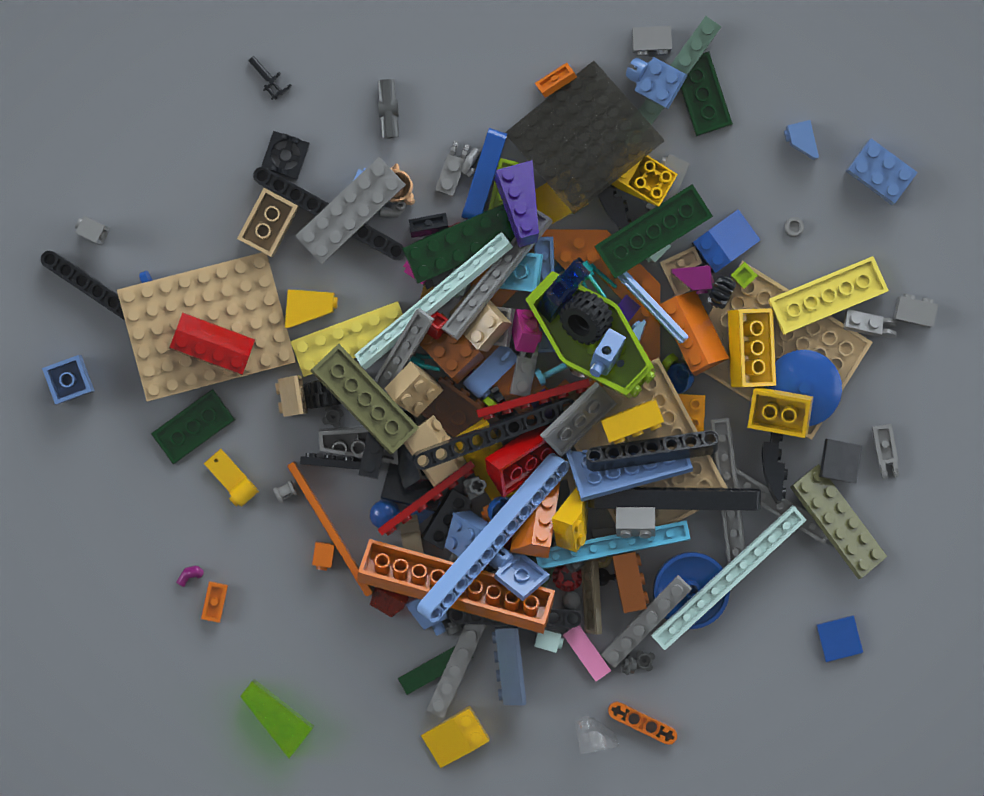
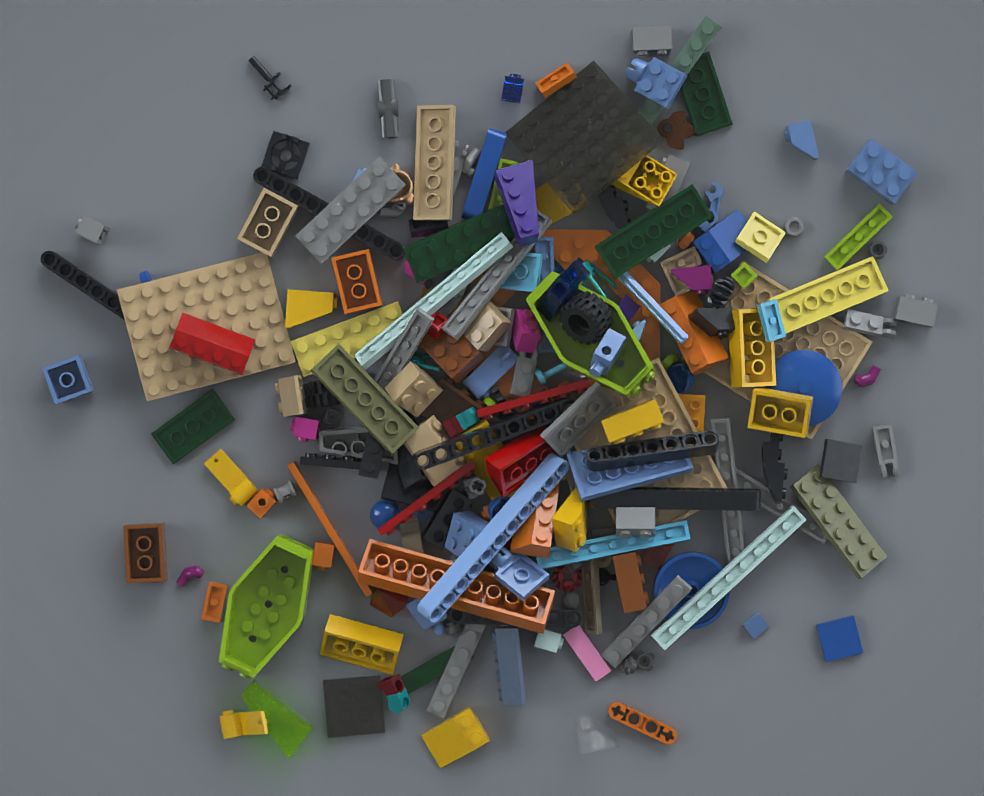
(145, 552): none -> dark orange brick
(242, 723): none -> yellow door
(247, 609): none -> lime container
(262, 502): none -> orange brick
(305, 428): none -> dark pink brick
(353, 706): none -> clear smoke plate
(357, 281): none -> orange brick
(361, 644): none -> yellow slope
(395, 692): none -> leg
(434, 163): none -> tan plate
(461, 422): none -> leg
(512, 88): none -> clear blue brick
(657, 555): none -> clear red plate
(679, 130): none -> reddish brown plate
(685, 241): none -> orange tile
(714, 321): none -> black slope
(715, 199): none -> medium blue piece
(755, 625): none -> medium blue slope
(760, 237): none -> light yellow tile
(771, 320): none -> medium azure plate
(858, 236): none -> lime plate
(869, 379): none -> magenta arm
(872, 249): none -> dark grey plate

